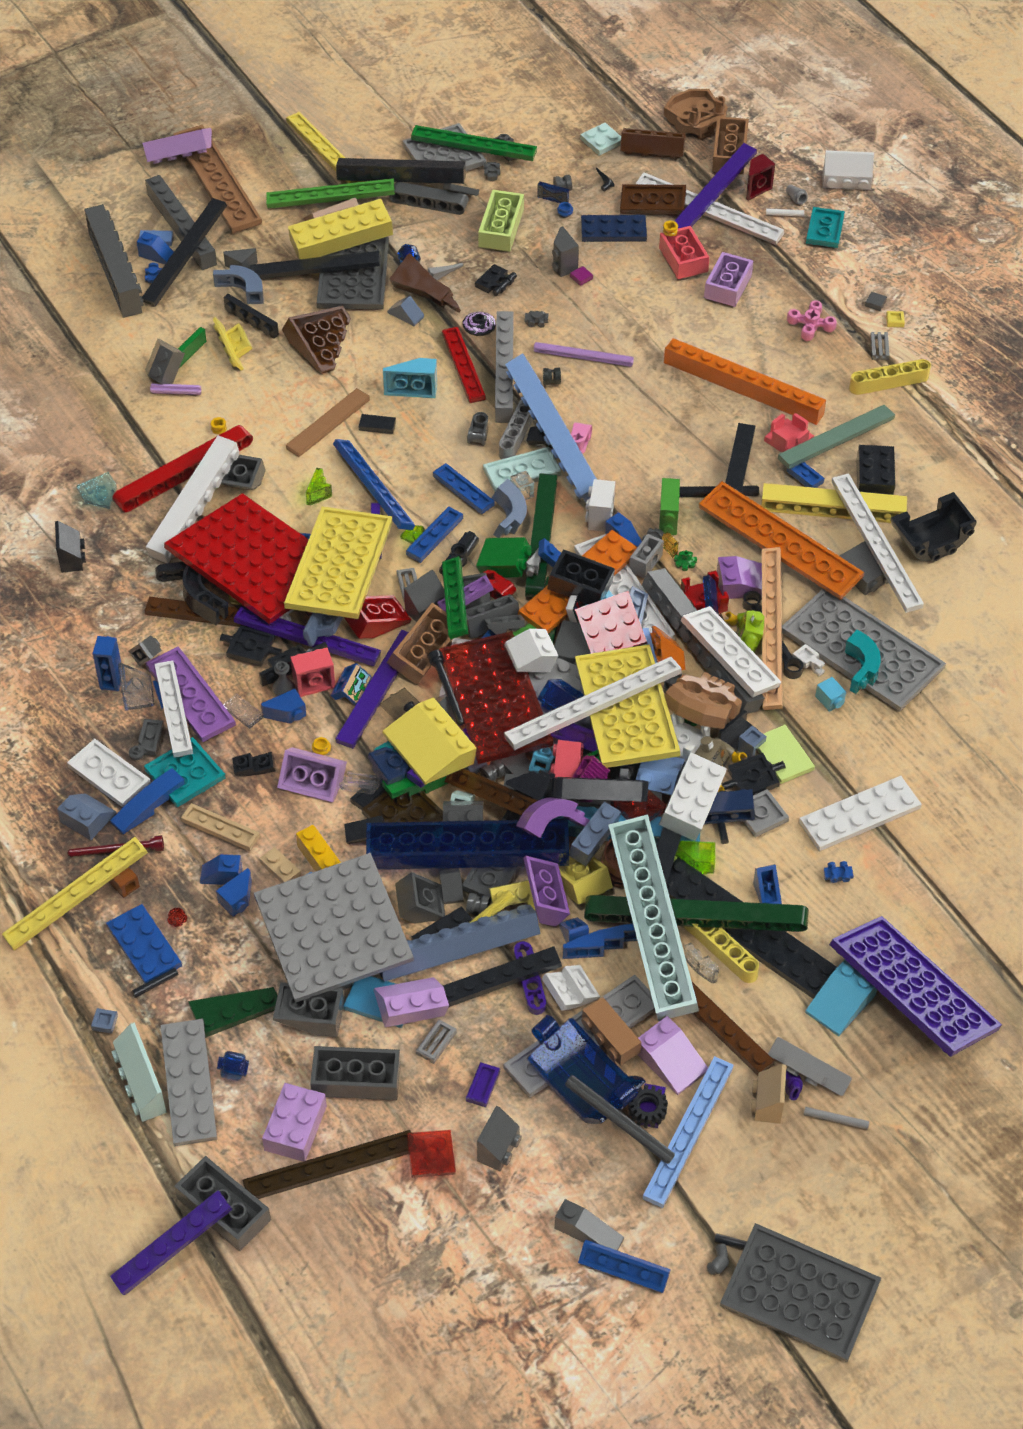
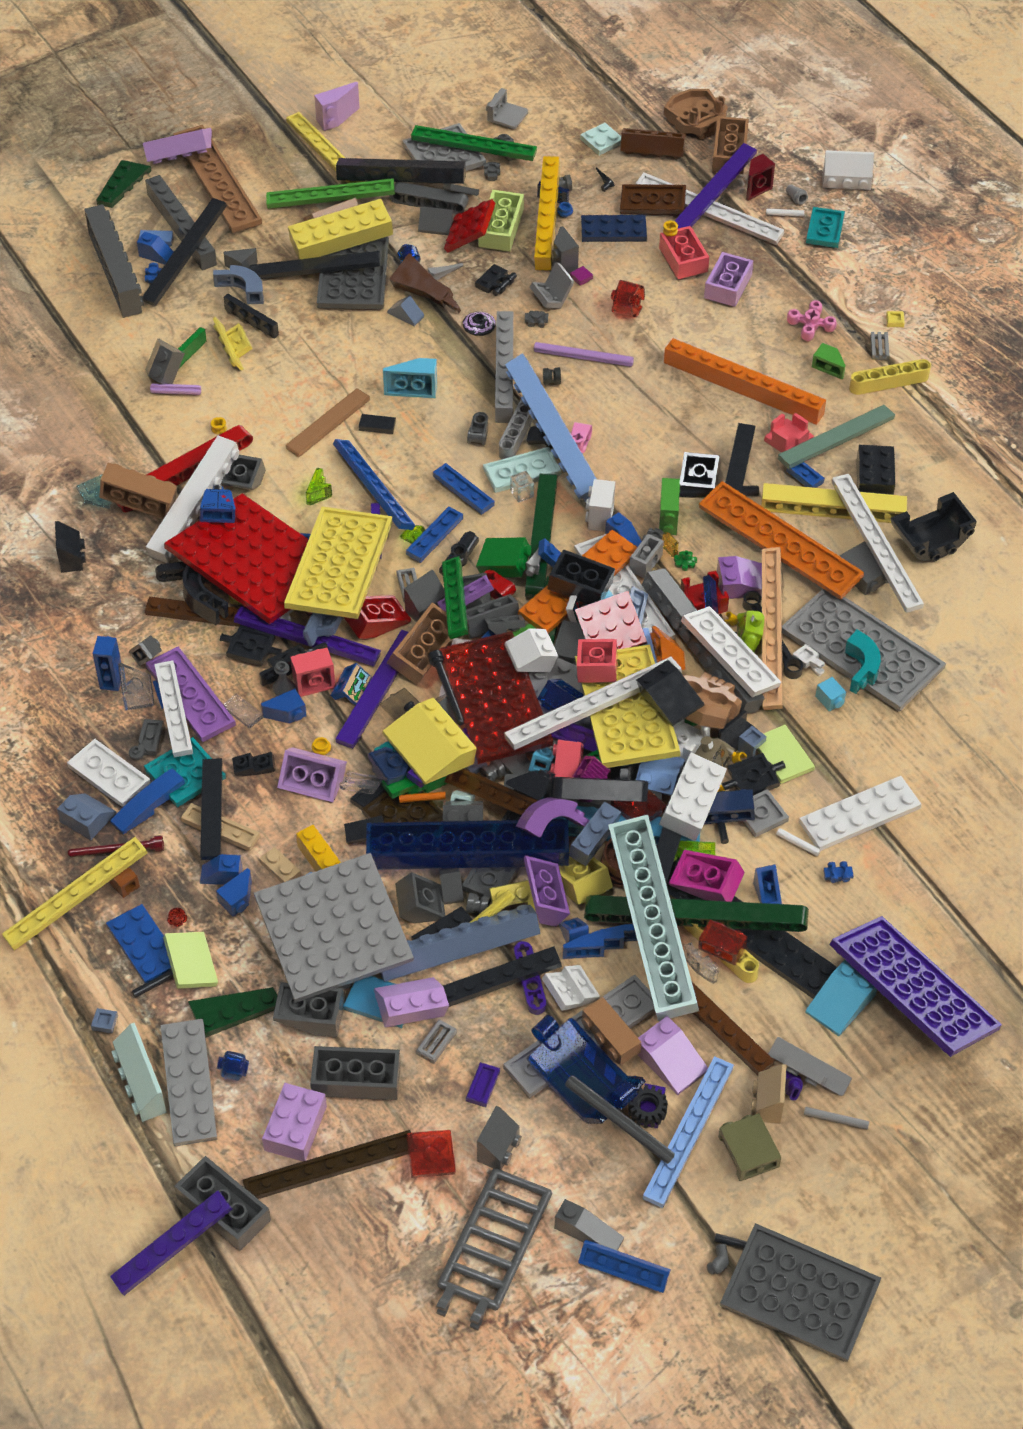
(121, 181): none -> dark green wing
(137, 490): none -> medium nougat brick
(190, 960): none -> yellowish green tile
(211, 808): none -> black tile
(217, 506): none -> blue torso
(318, 336): reddish brown slope -> none
(336, 105): none -> lavender slope
(422, 797): none -> orange piece
(435, 220): none -> dark grey slope
(463, 365): red tile -> none
(469, 225): none -> red plate
(470, 1227): none -> dark grey bar
(504, 113): none -> light grey bracket
(514, 505): sand blue arch -> none
(547, 213): none -> yellow brick
(555, 289): none -> light grey bracket
(597, 660): none -> coral brick
(628, 298): none -> clear red brick
(669, 692): none -> black slope
(700, 470): none -> slope
(707, 876): none -> dark pink slope
(722, 942): none -> clear red brick
(750, 1146): none -> olive panel
(798, 842): none -> white piece
(829, 361): none -> bright green slope
(875, 301): dark grey tile -> none

